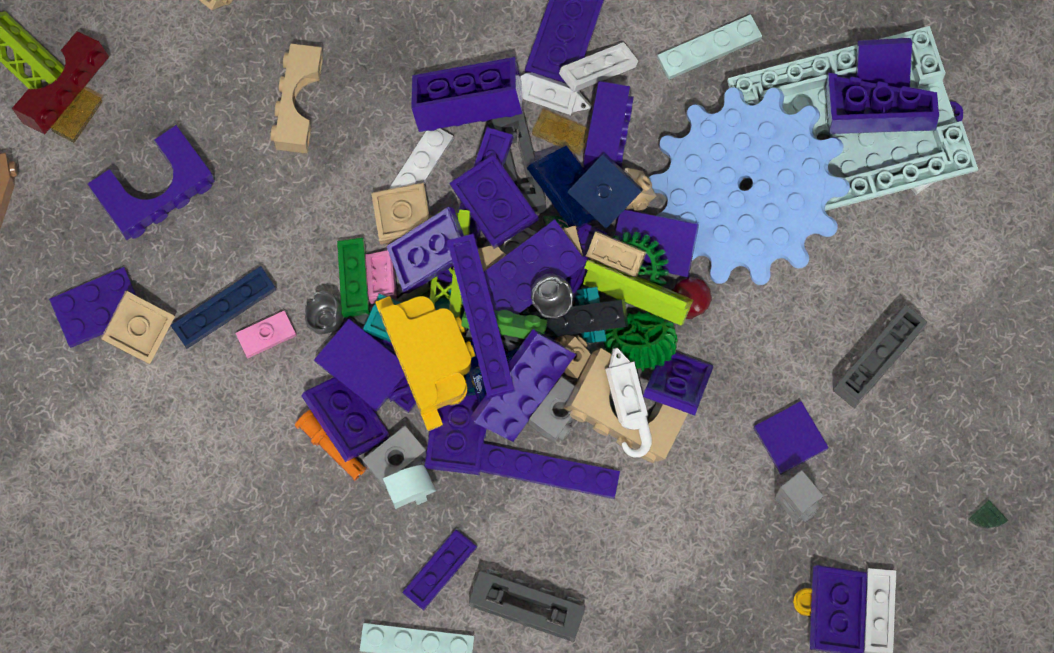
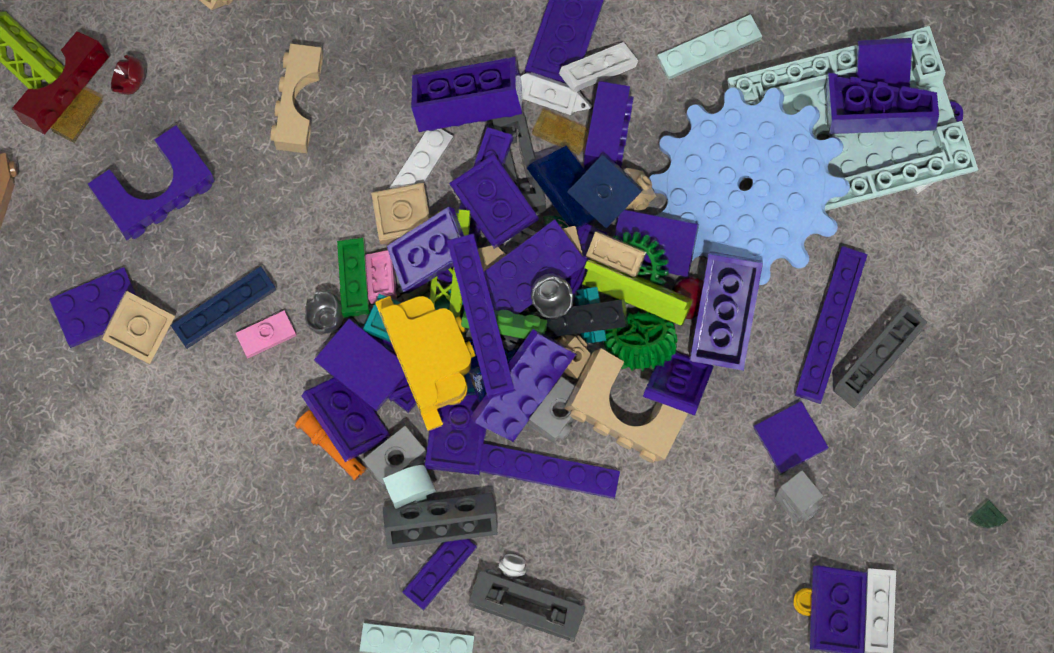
(128, 76): none -> dark red hair
(440, 521): none -> dark grey brick
(513, 565): none -> white plate
(629, 401): white plate -> none
(726, 310): none -> dark purple brick
(831, 325): none -> dark purple plate

